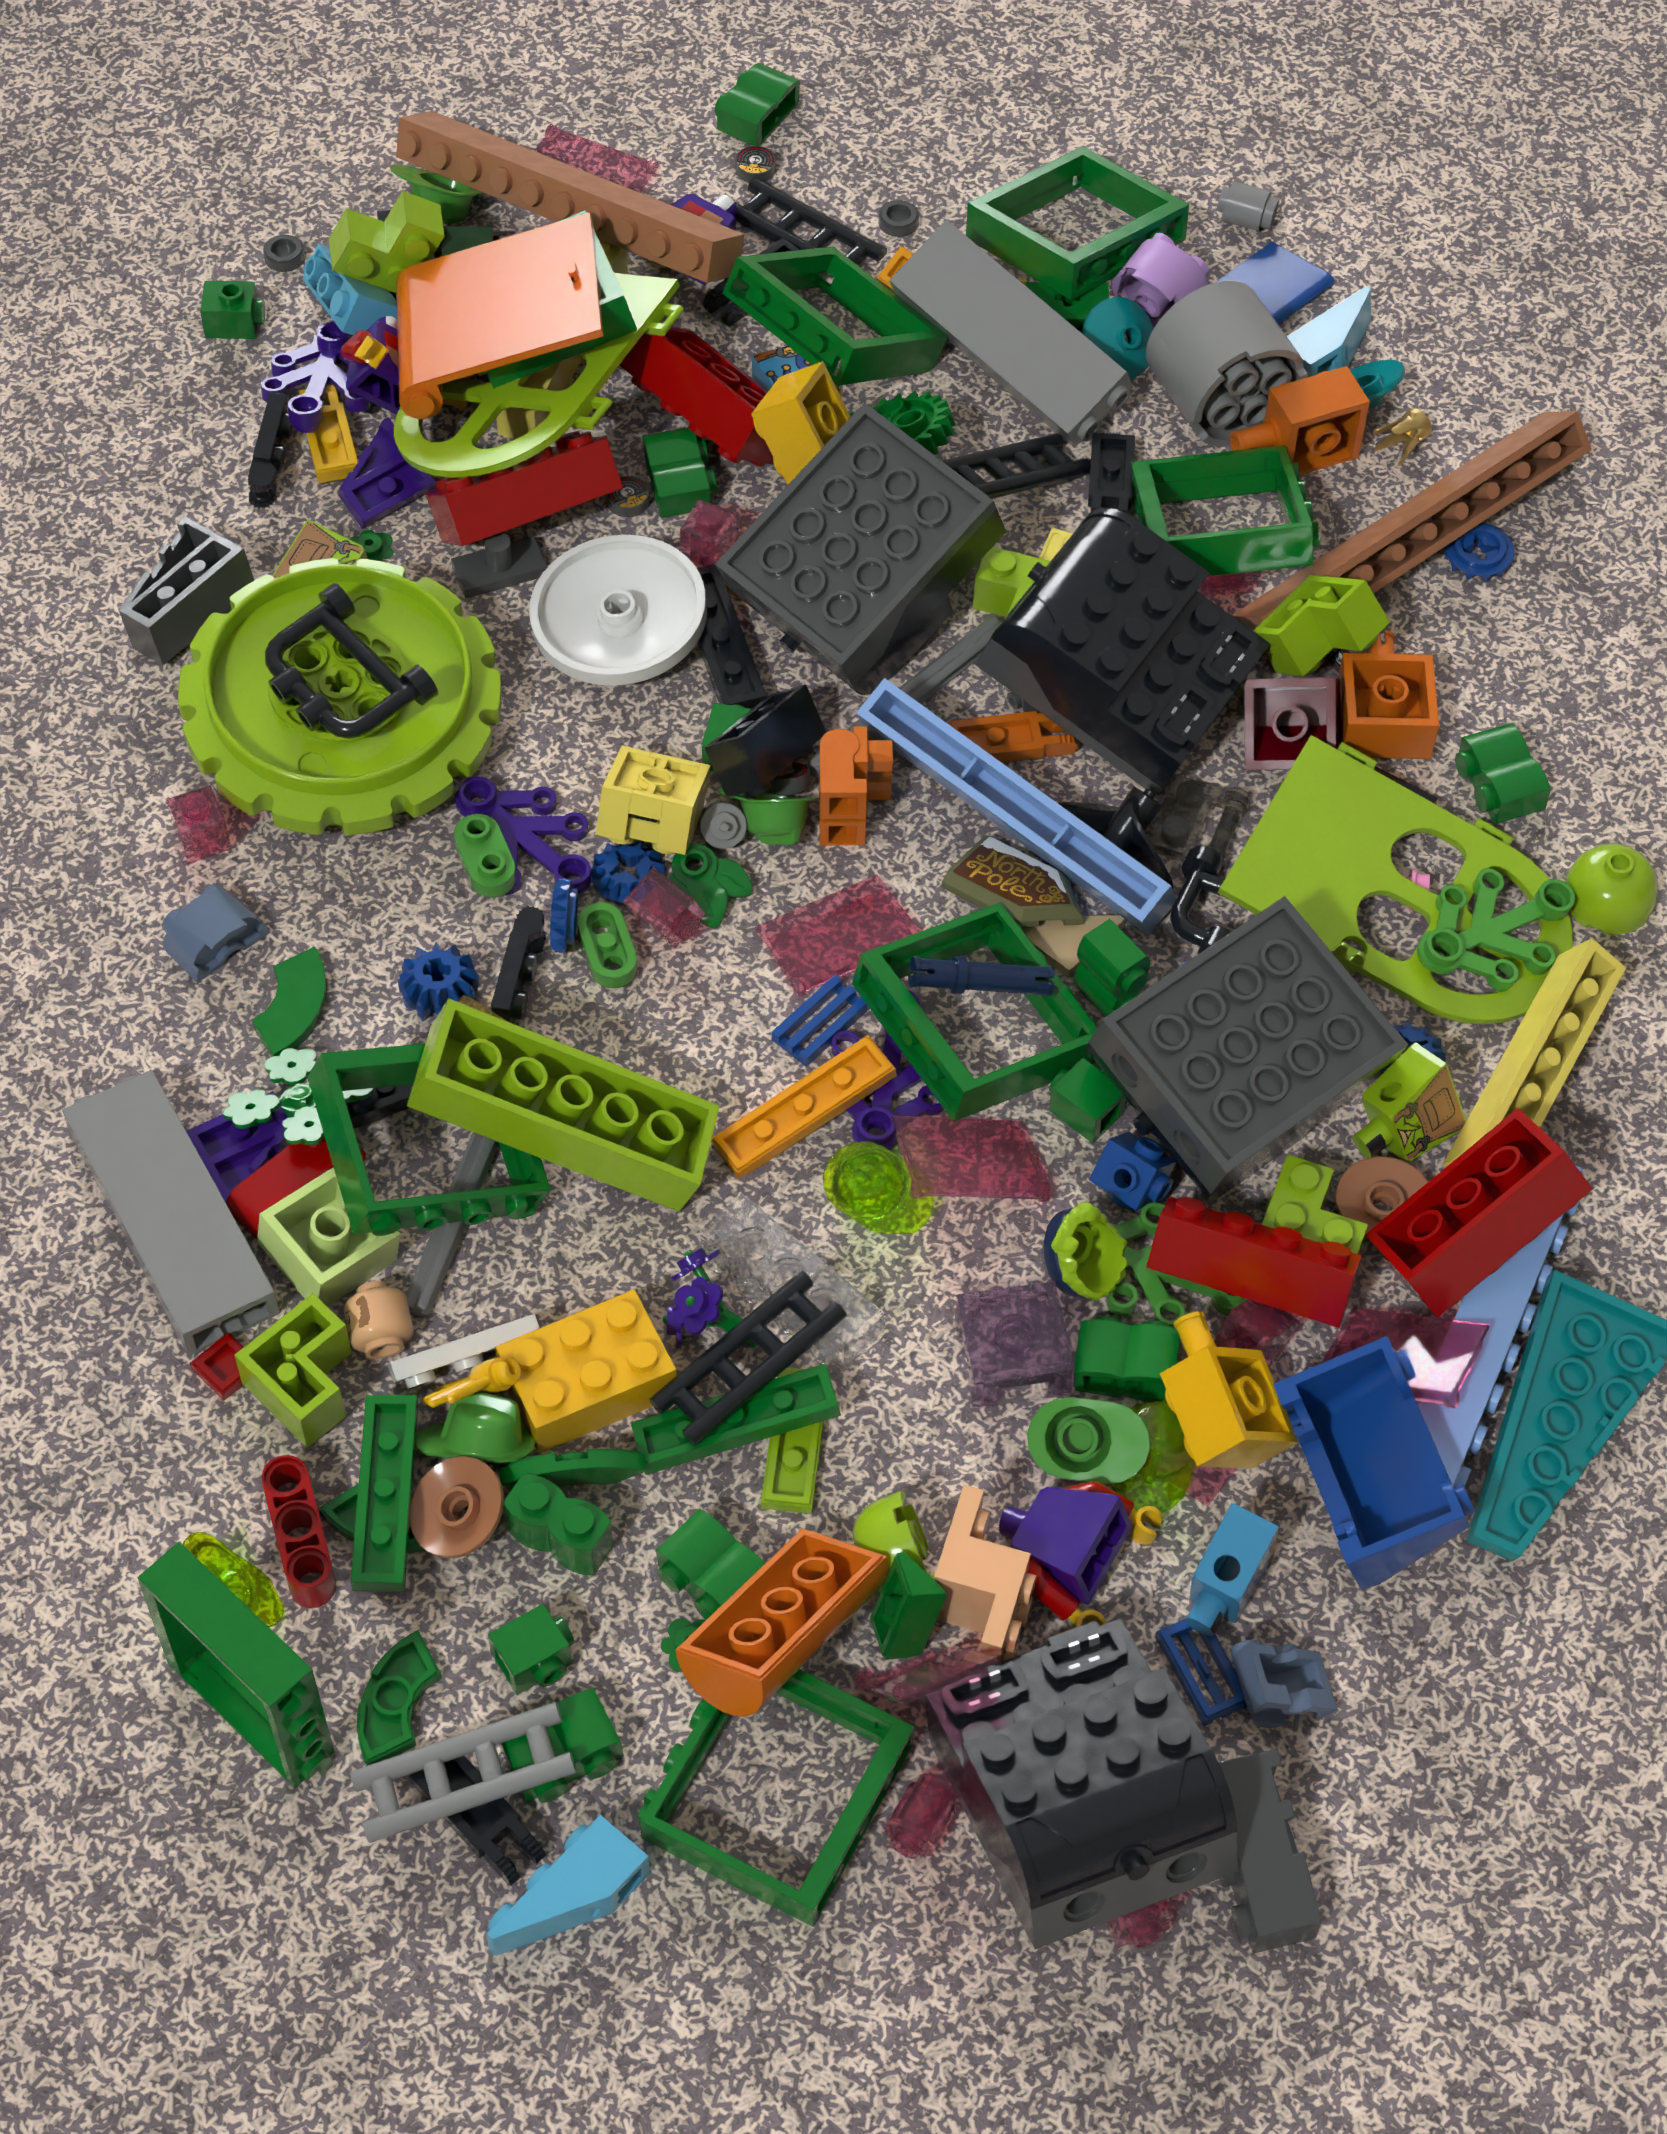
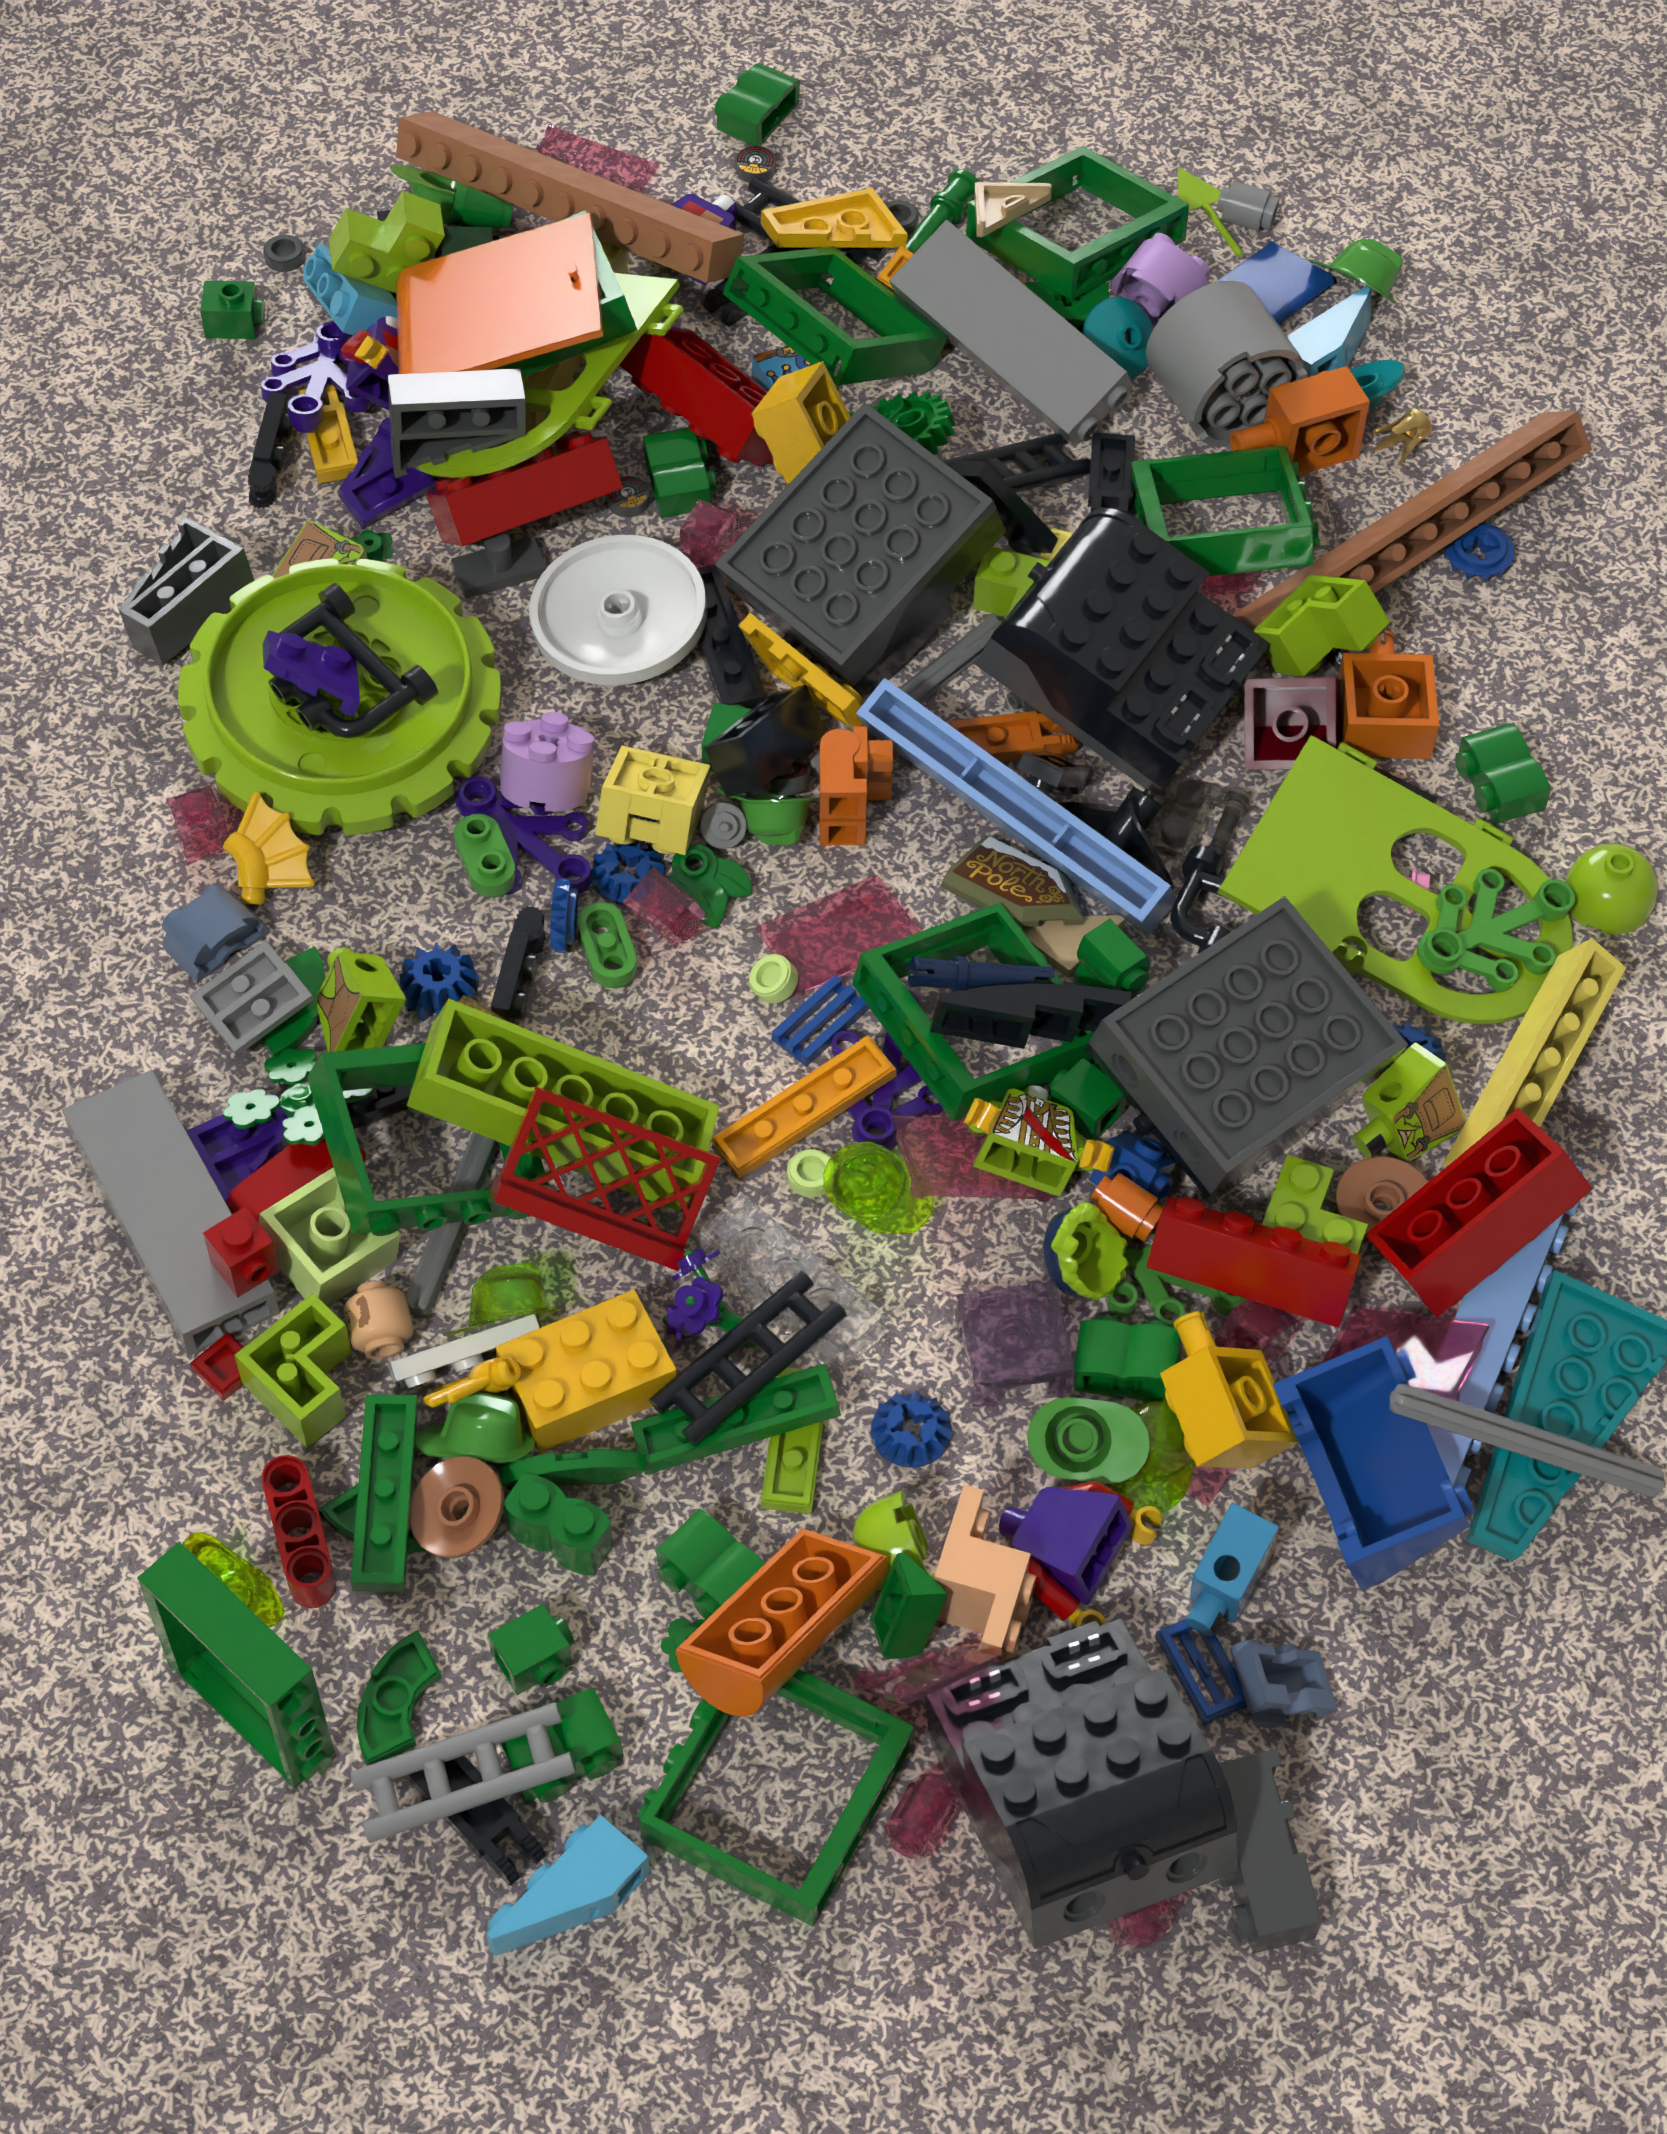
(241, 1251): none -> red brick
(251, 997): none -> light grey slope
(267, 852): none -> yellow arm
(313, 667): none -> dark purple wing
(357, 1001): none -> lime torso
(452, 413): none -> dark grey wedge
(479, 209): none -> green cone
(504, 1294): none -> clear neon green piece
(546, 762): none -> lavender brick
(587, 1217): none -> red fence
(773, 978): none -> yellowish green tile
(796, 670): none -> yellow wing
(806, 1172): none -> yellowish green tile
(835, 221): none -> yellow wing
(902, 1447): none -> blue gear
(945, 205): none -> green pin
(1003, 202): none -> tan tile
(1014, 1012): none -> black slope
(1023, 527): none -> black plate
(1033, 1140): none -> torso
(1054, 771): none -> black hinge
(1127, 1206): none -> orange brick
(1201, 194): none -> lime piece
(1369, 264): none -> bright green piece
(1526, 1440): none -> light grey axle

